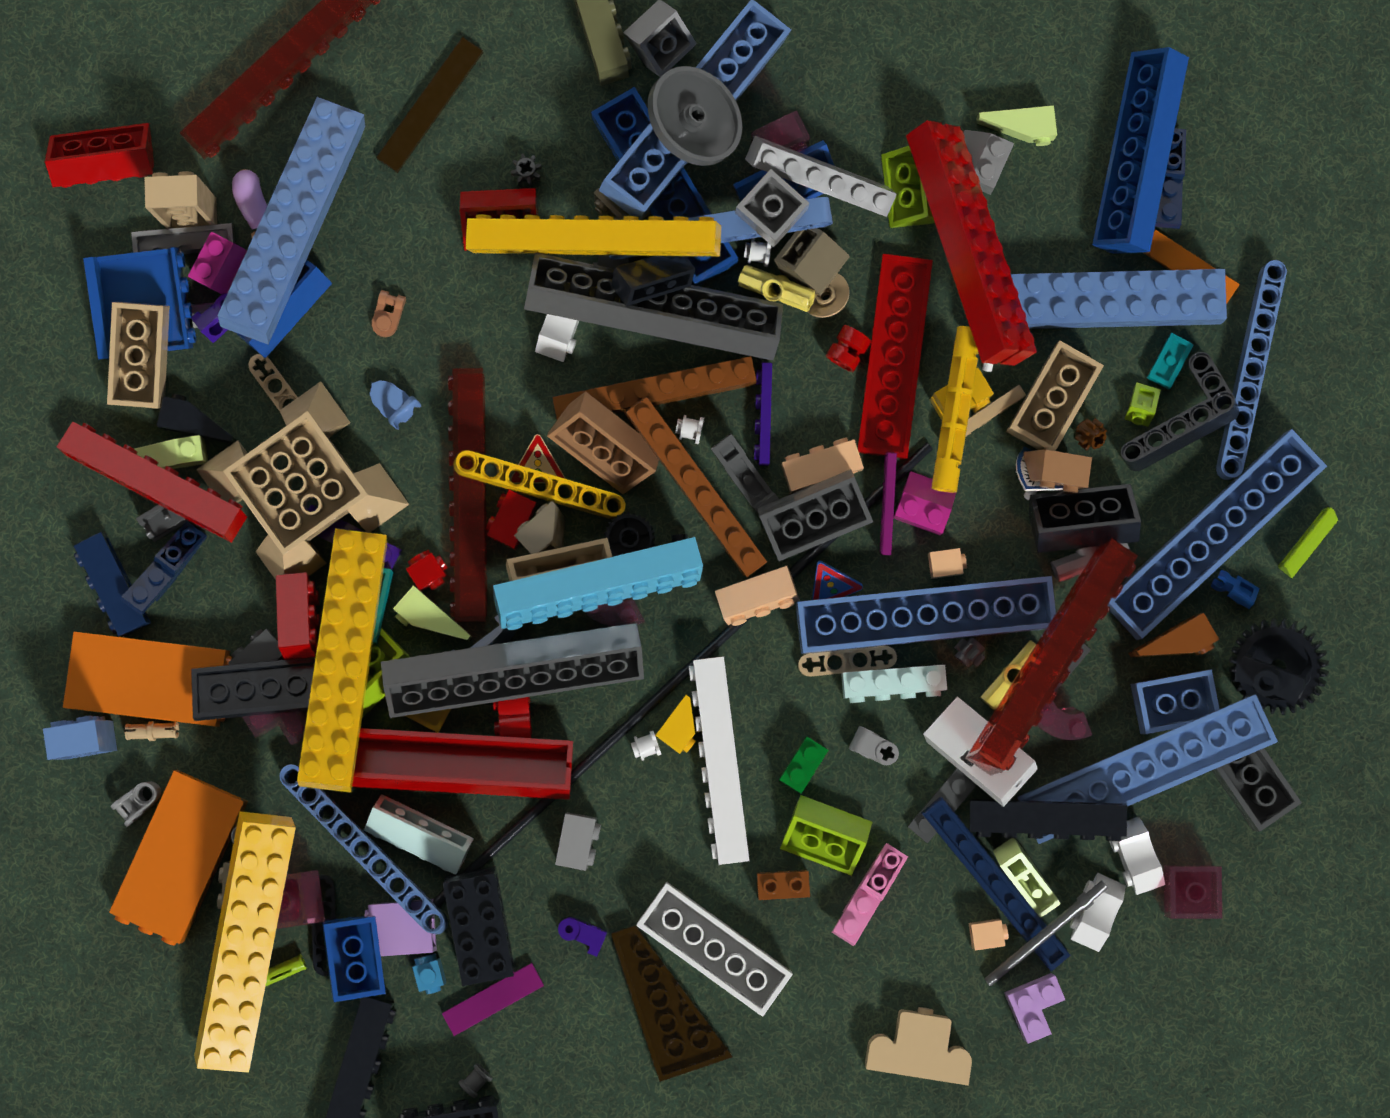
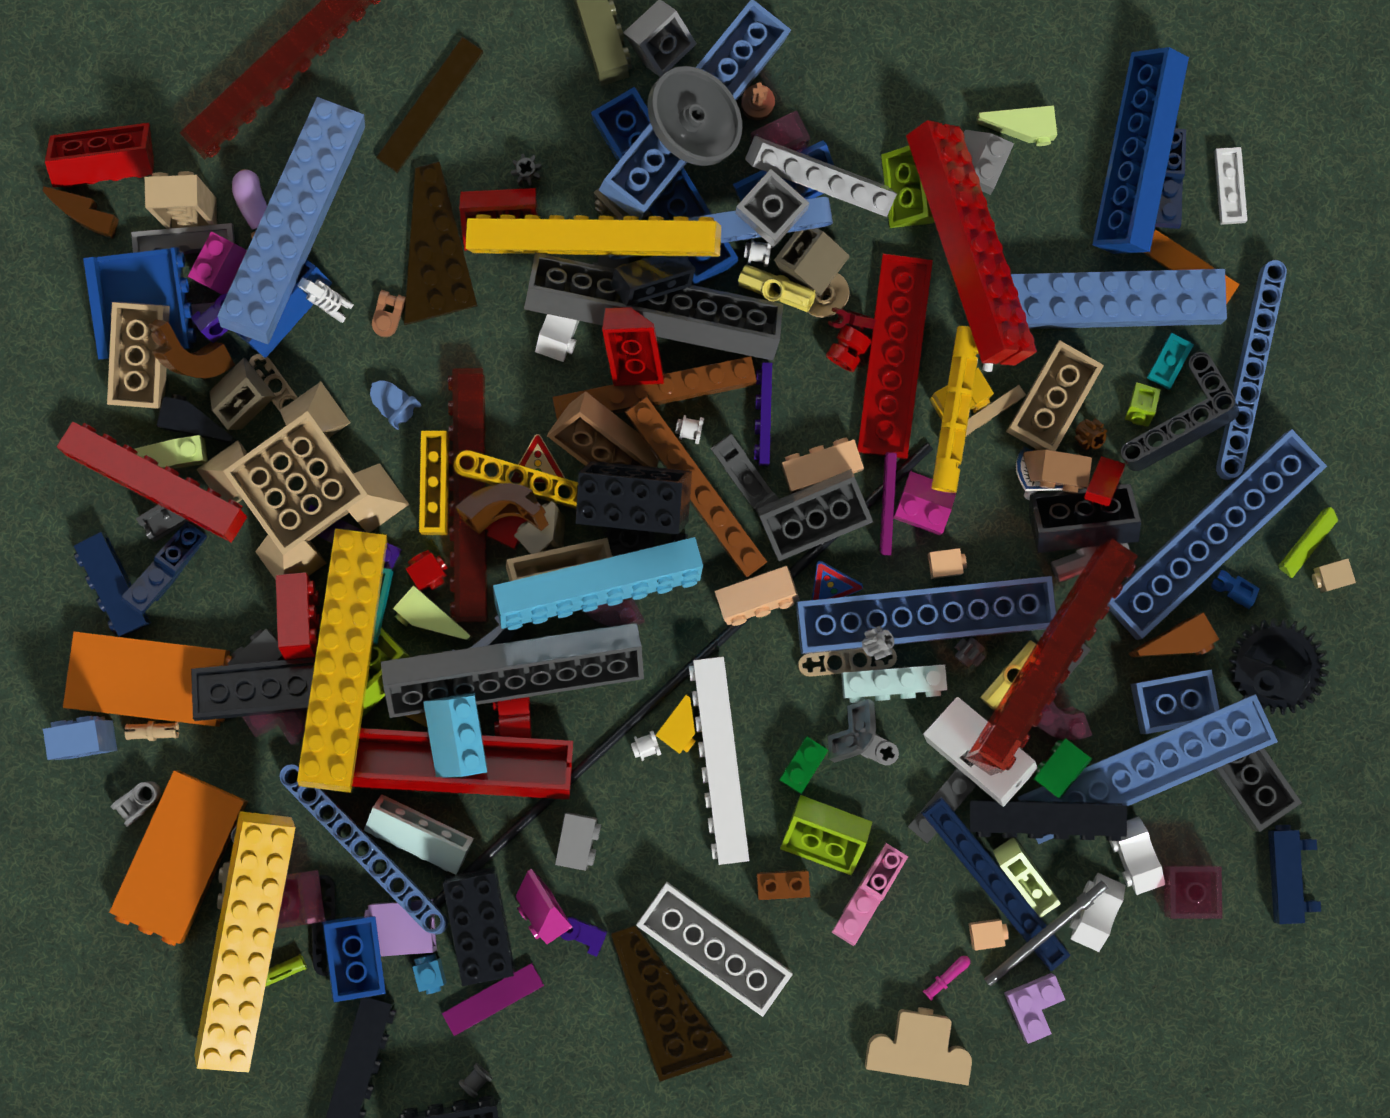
(83, 211): none -> reddish brown slope
(204, 363): none -> reddish brown arch
(240, 396): none -> dark tan slope
(325, 298): none -> white hinge
(434, 483): none -> yellow brick
(437, 265): none -> dark brown wing
(455, 736): none -> medium azure slope
(500, 501): none -> reddish brown arch
(541, 909): none -> dark pink slope
(631, 348): none -> red slope
(633, 497): none -> black brick
(757, 102): none -> nougat piece
(855, 320): none -> dark red plate
(858, 736): none -> flat silver plate
(878, 643): none -> light grey gear
(951, 973): none -> dark pink piece
(1062, 767): none -> green brick
(1104, 481): none -> red tile
(1230, 185): none -> white plate
(1286, 875): none -> dark blue brick
(1333, 576): none -> tan brick

